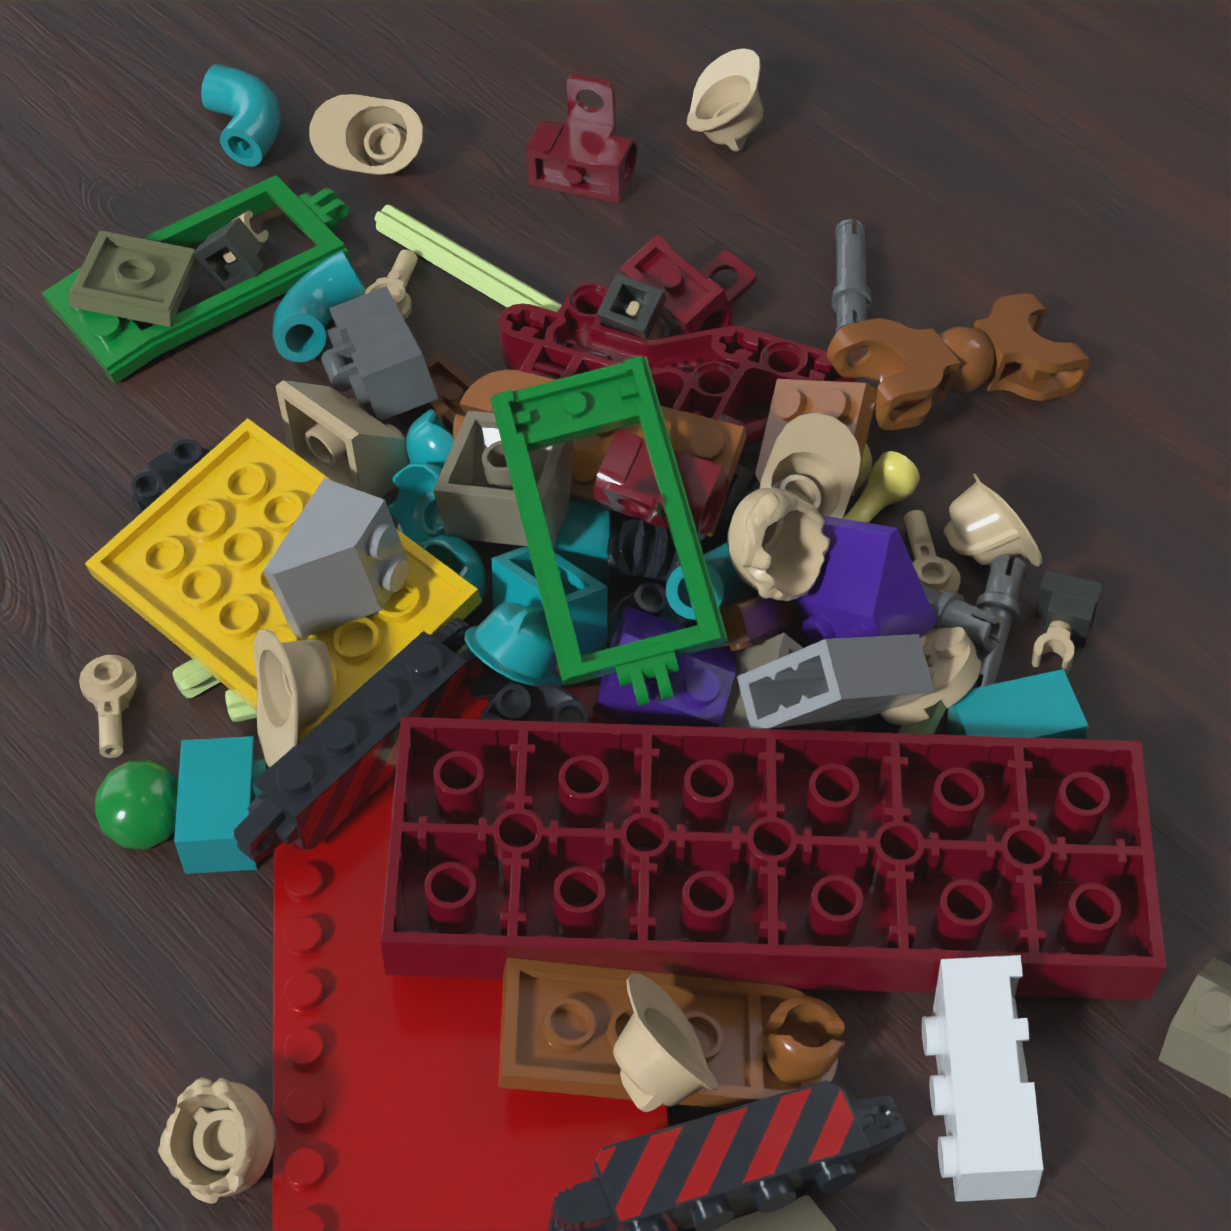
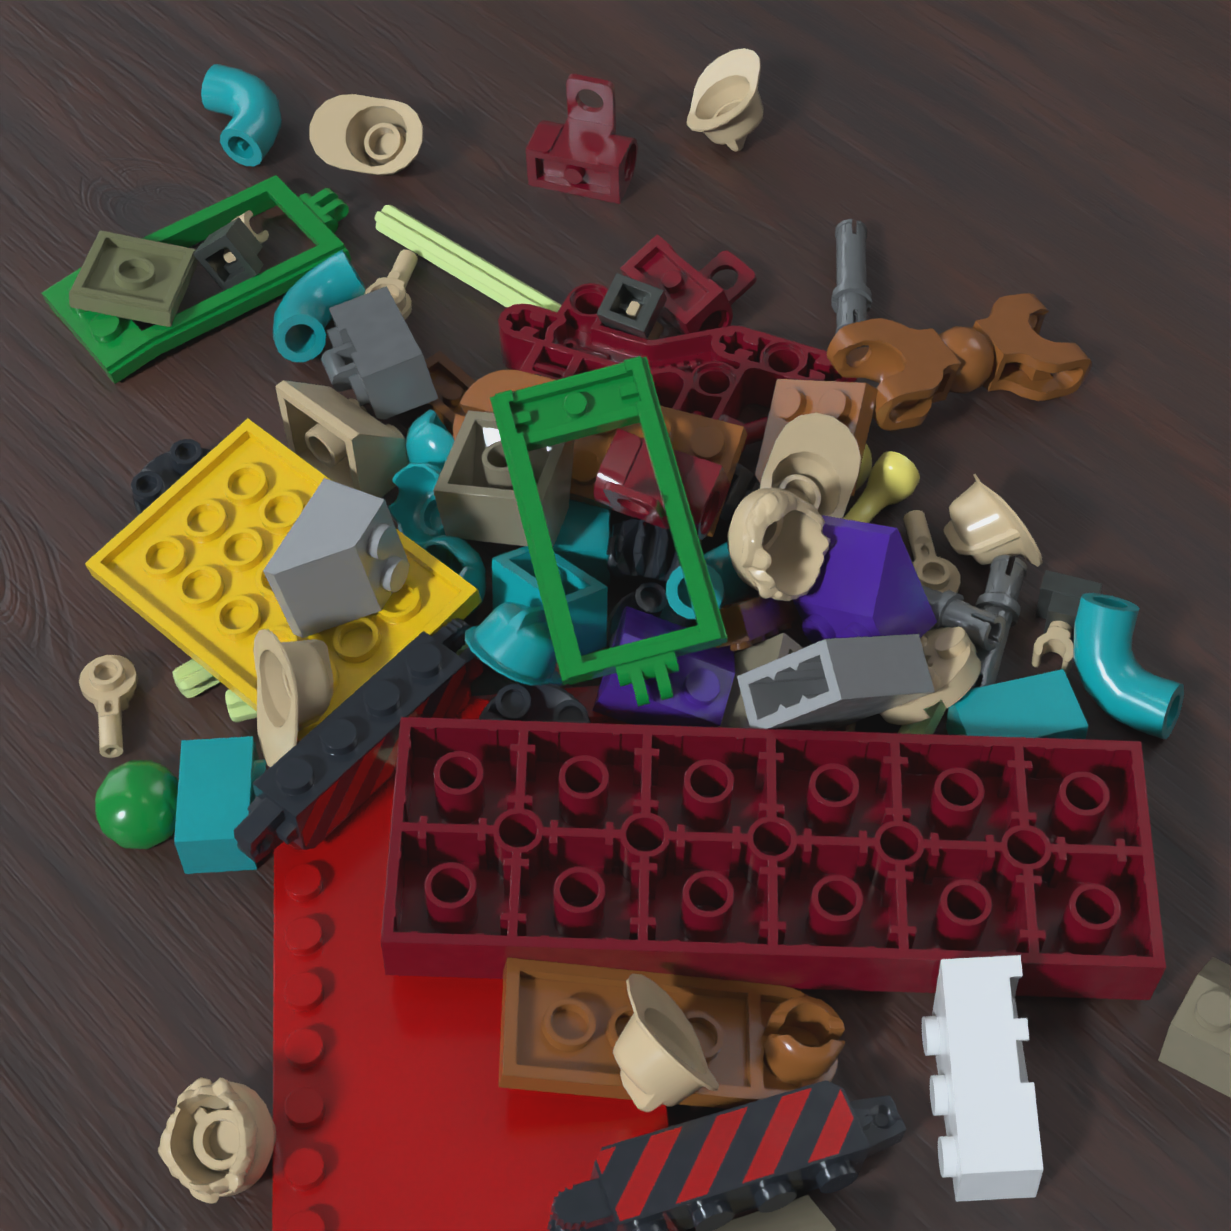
(1112, 673): none -> teal cylinder

